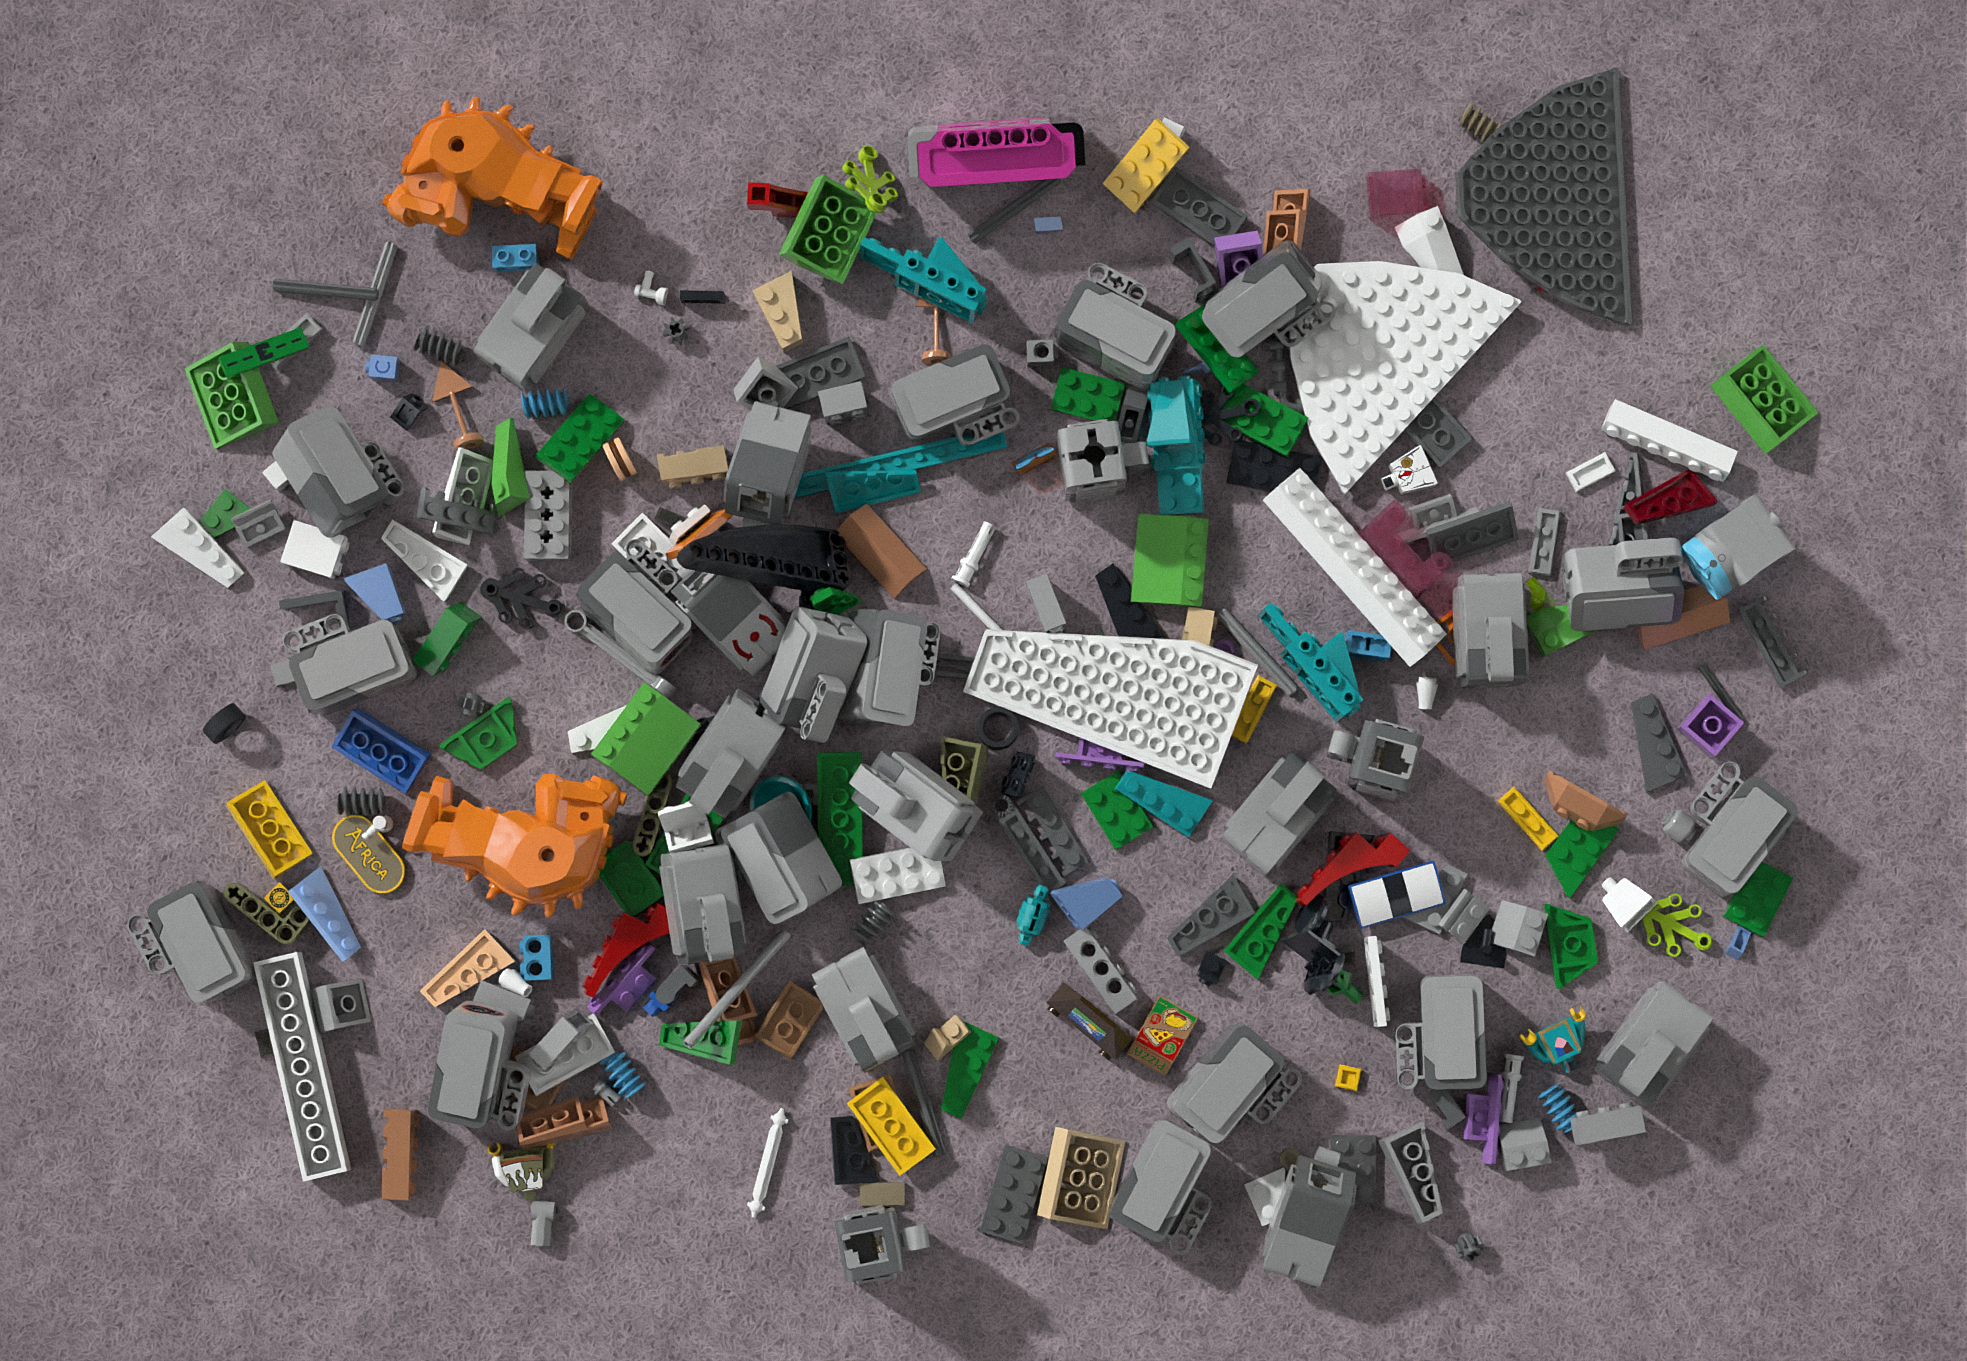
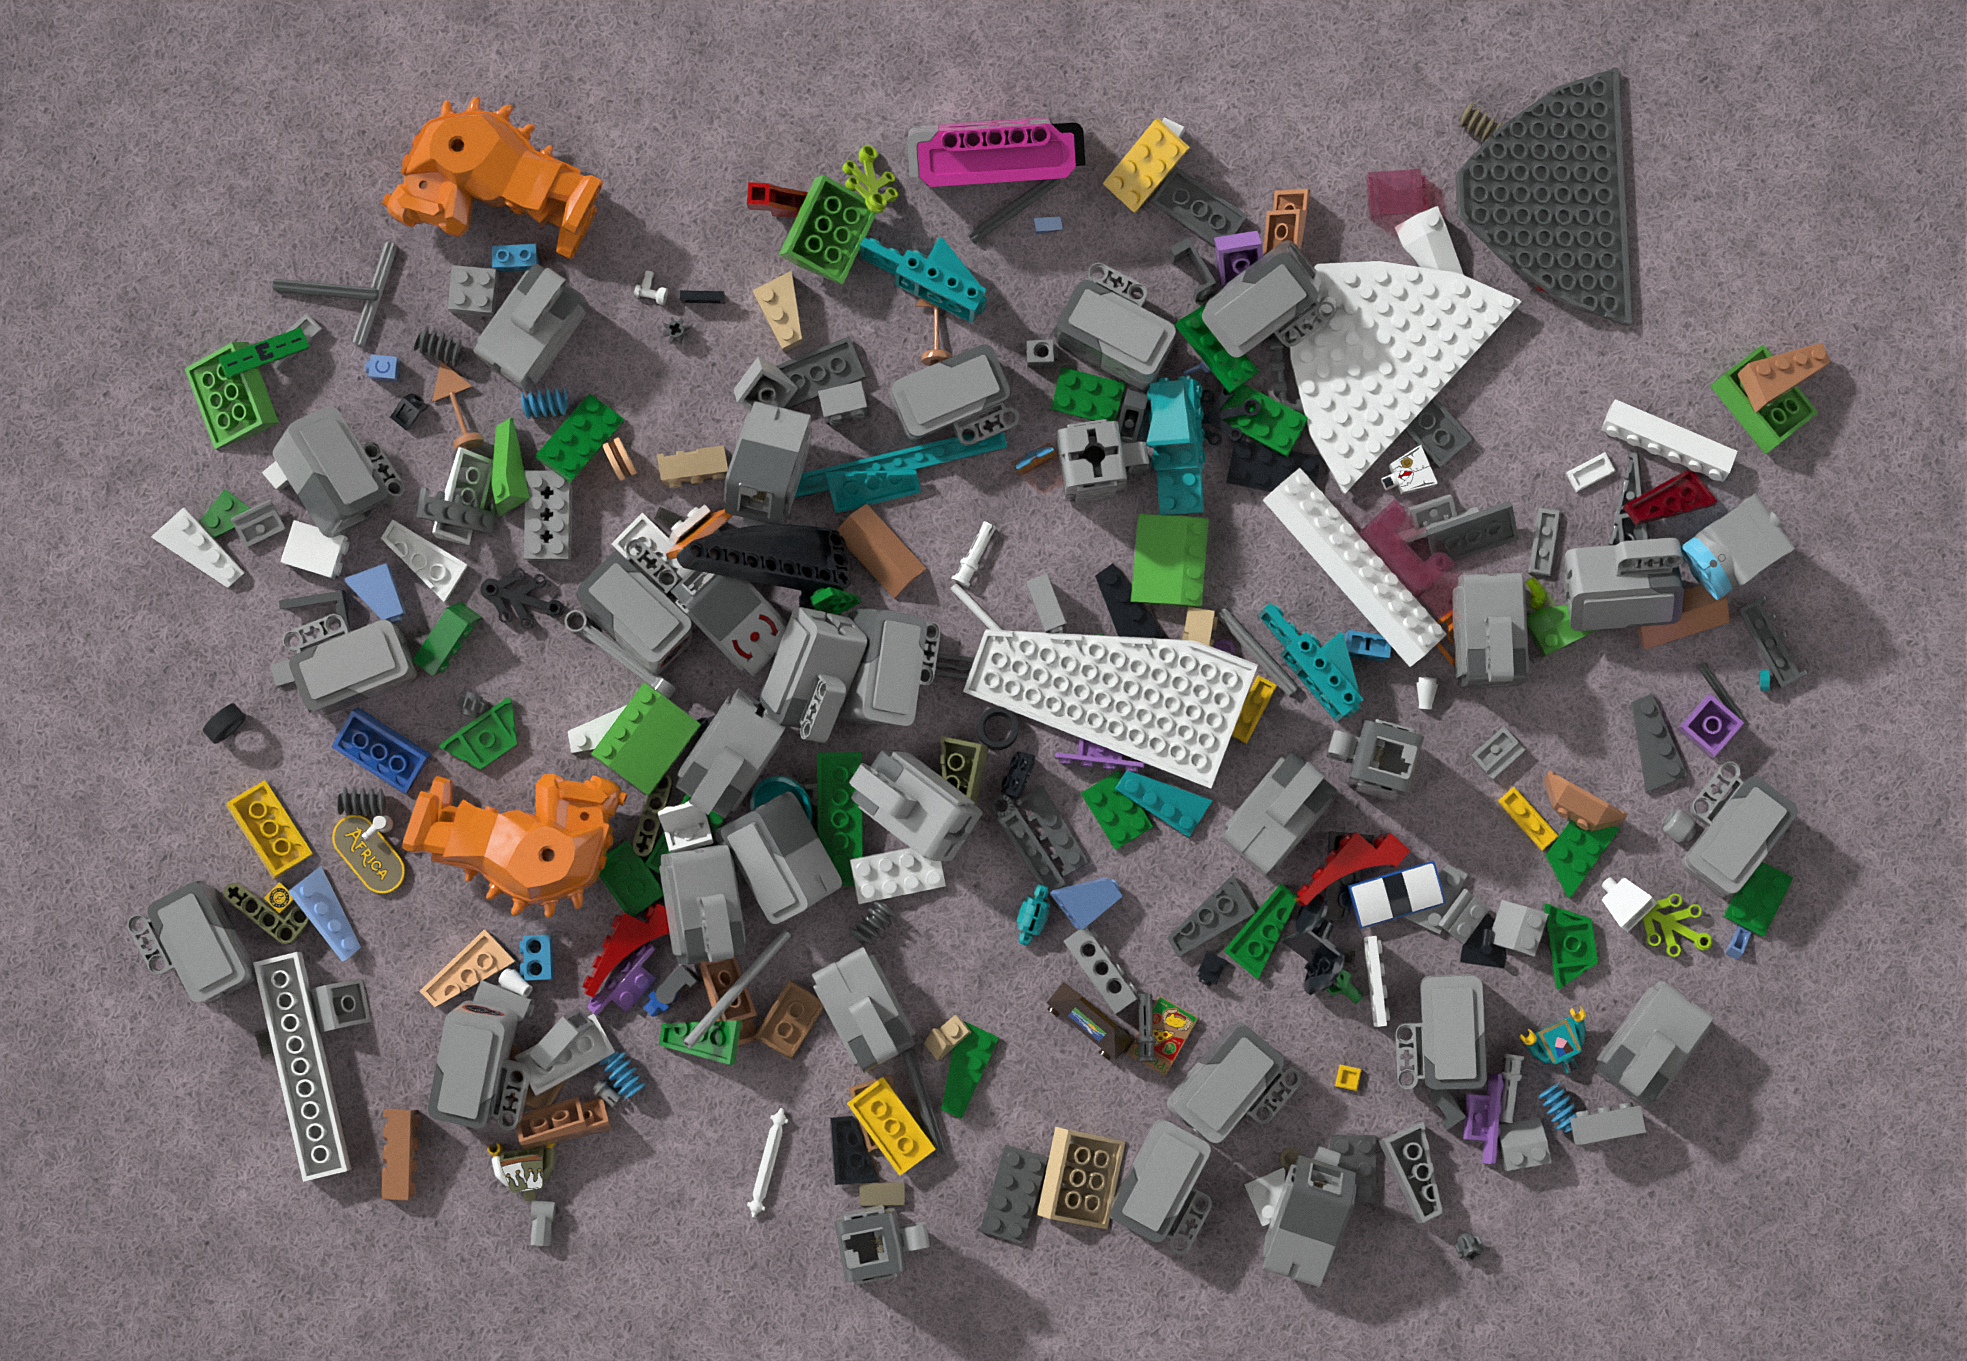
(473, 291): none -> light grey brick
(1146, 1039): none -> dark grey pin
(1497, 753): none -> light grey plate
(1764, 680): none -> teal tile
(1779, 374): none -> nougat wedge

